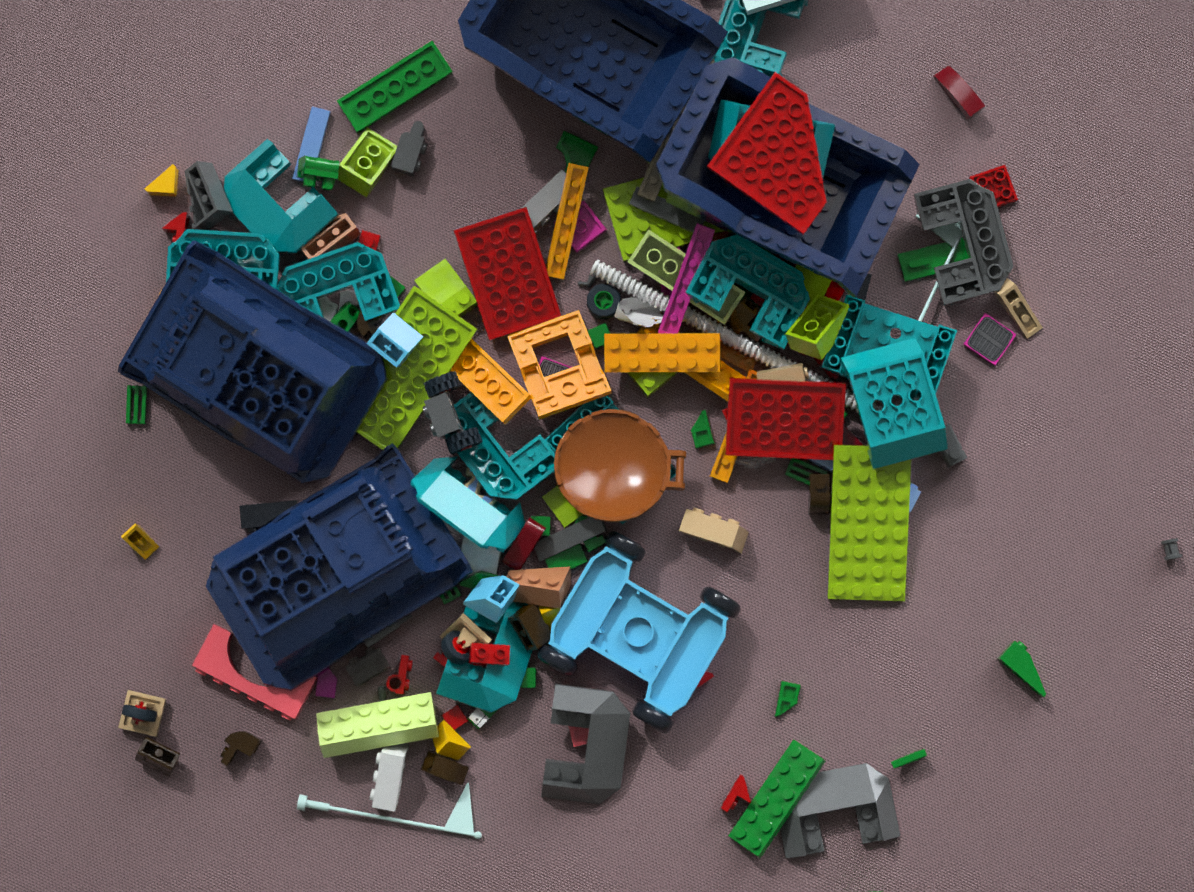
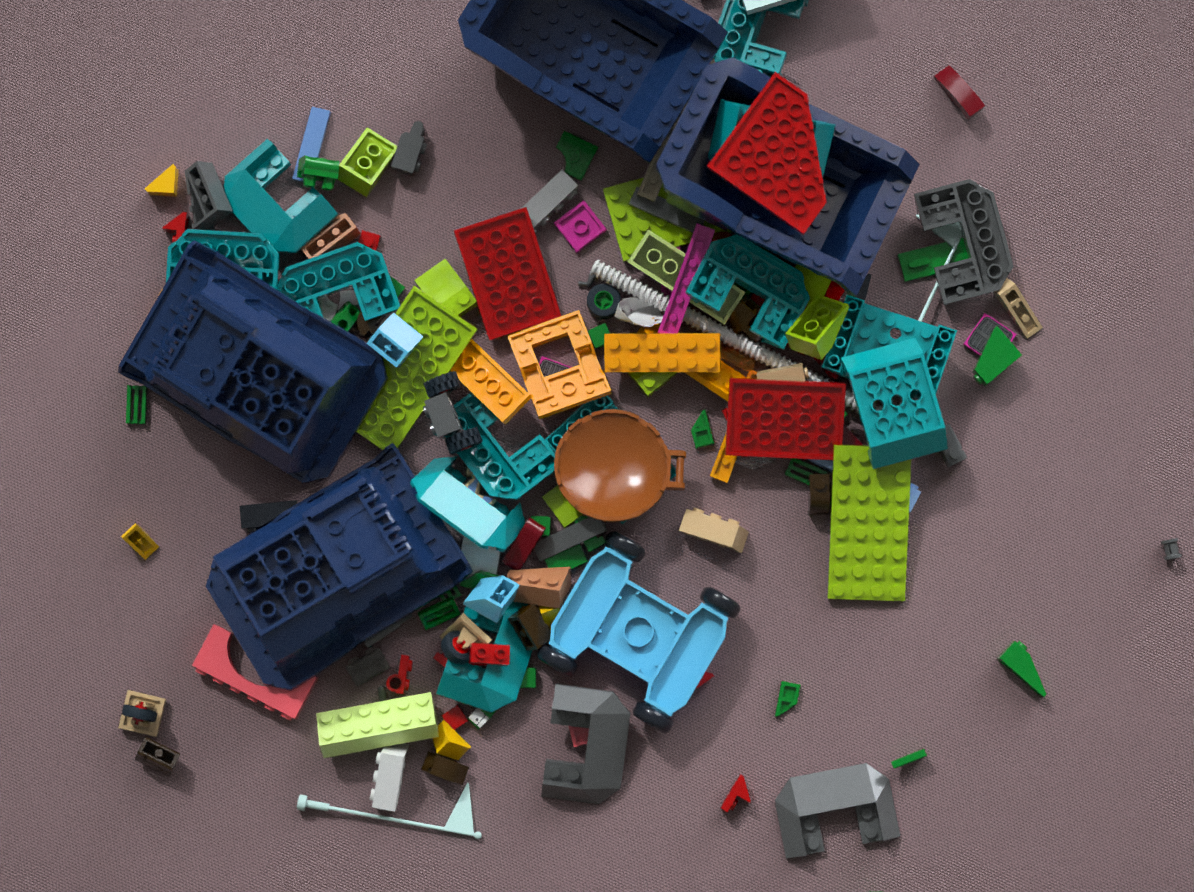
(239, 741): dark brown brick -> none
(326, 684): magenta tile -> none
(394, 86): green plate -> none
(437, 611): none -> green tile
(566, 220): light orange plate -> none
(777, 798): green plate -> none
(995, 357): none -> green slope
(999, 182): red tile -> none

